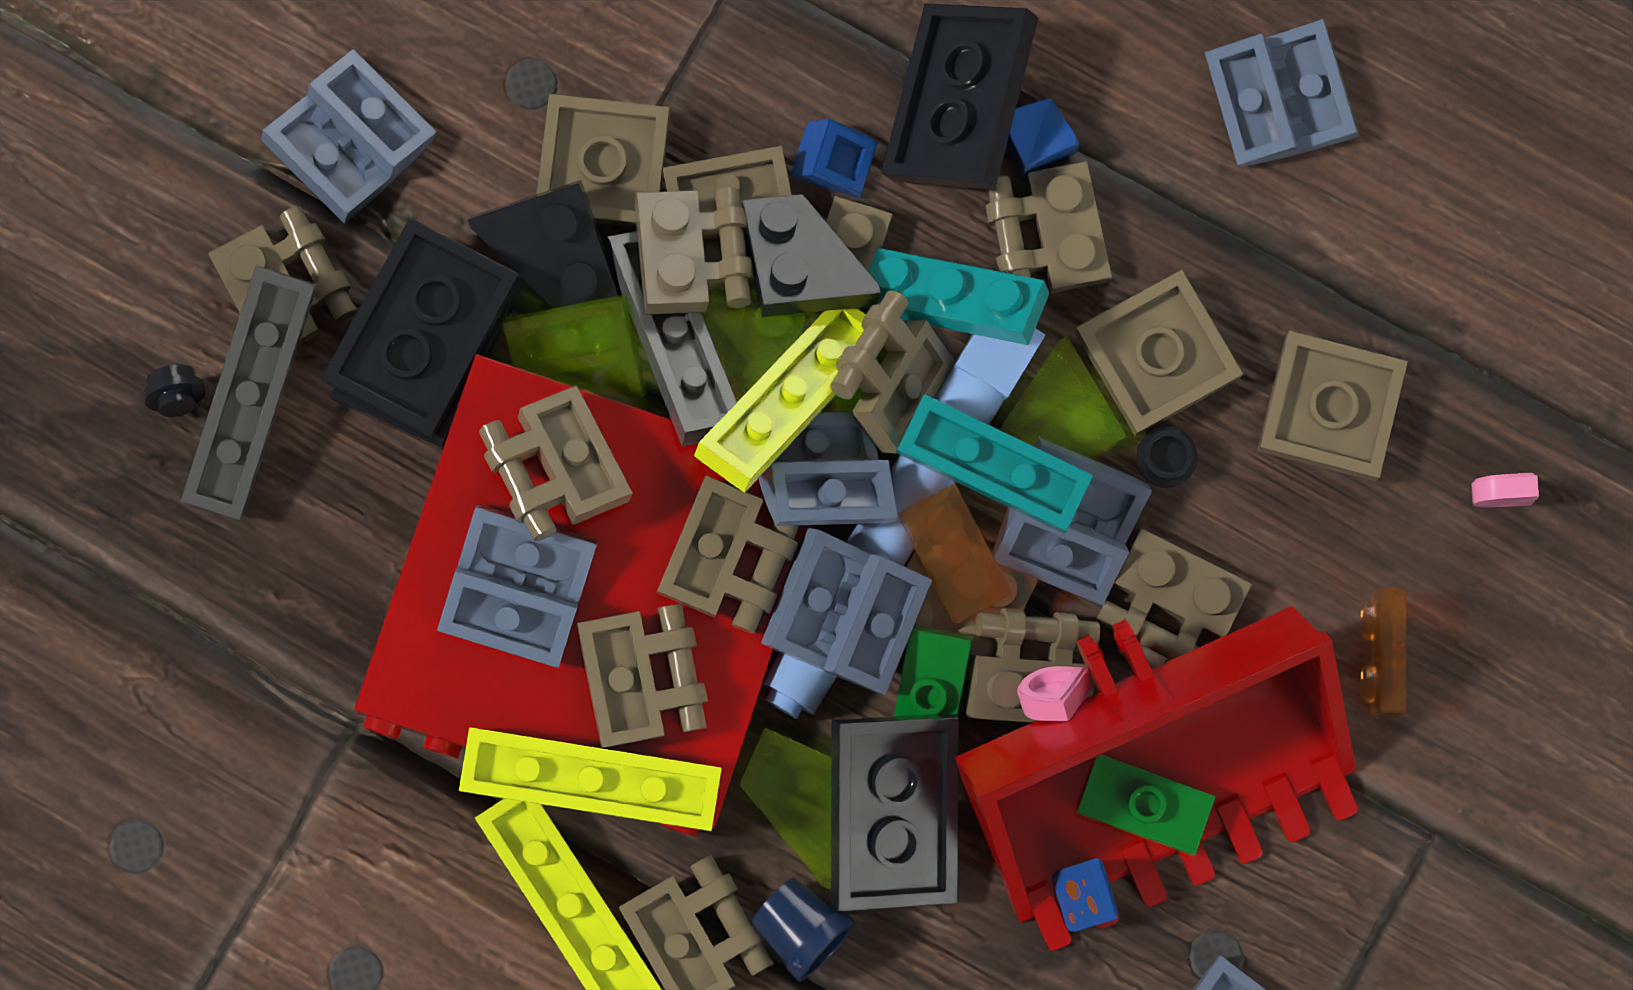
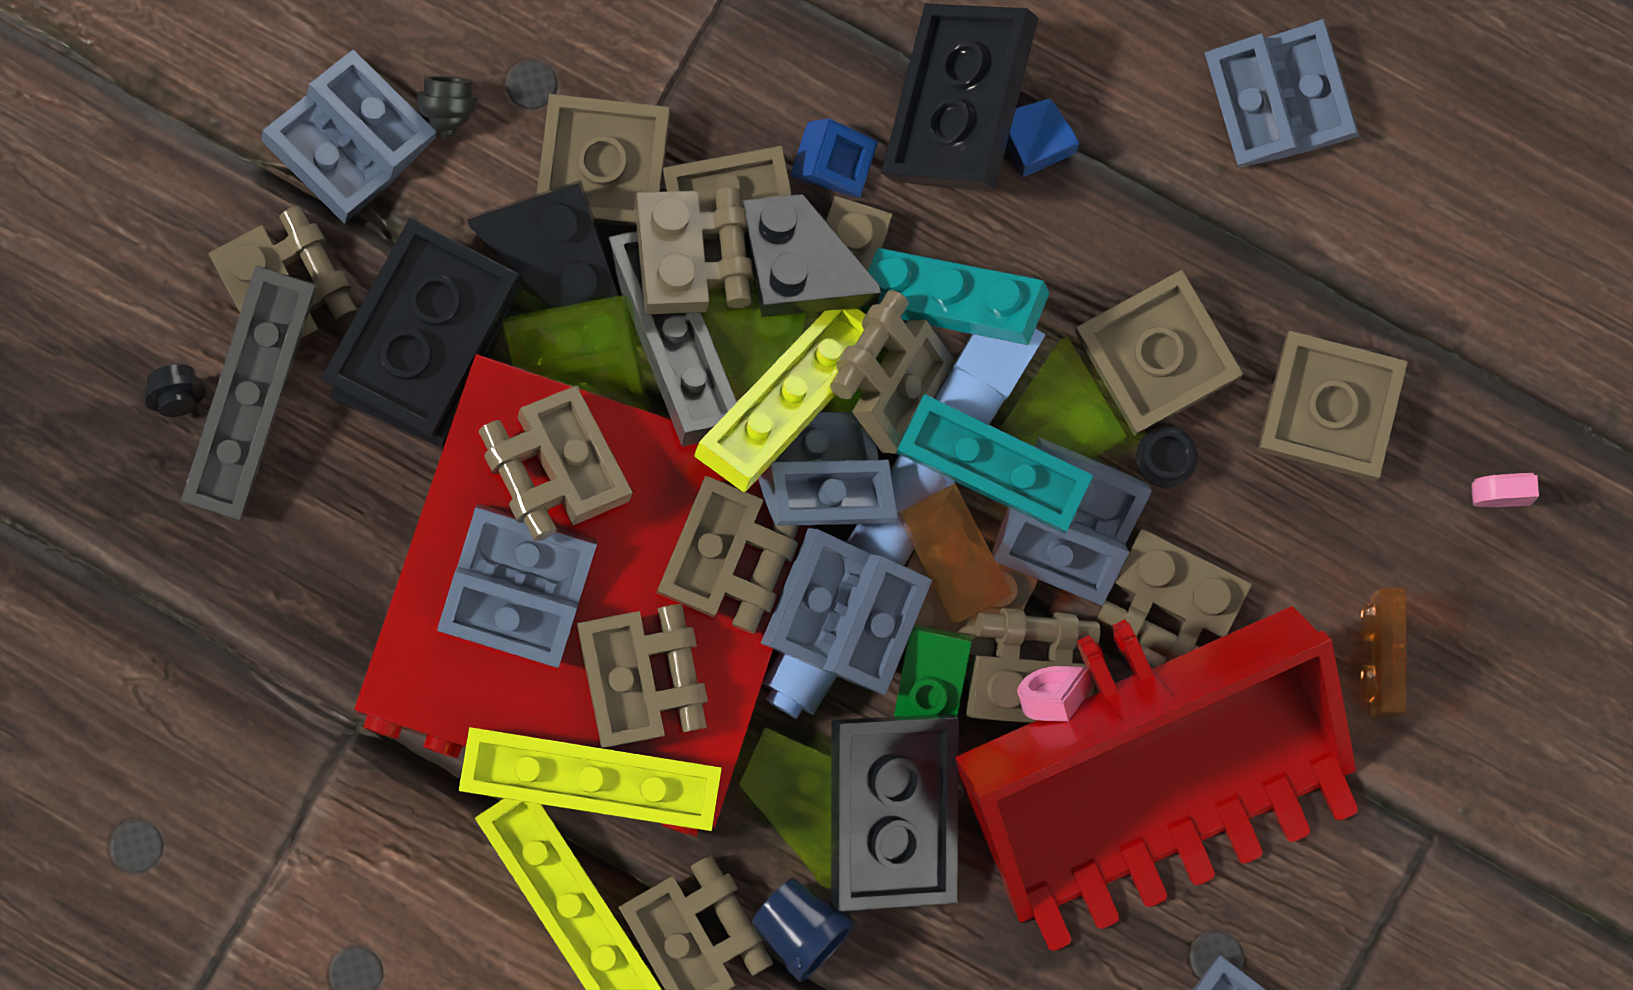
(447, 103): none -> pearl dark grey plate
(1066, 226): dark tan plate -> none
(1085, 895): blue slope -> none
(1145, 804): green plate -> none

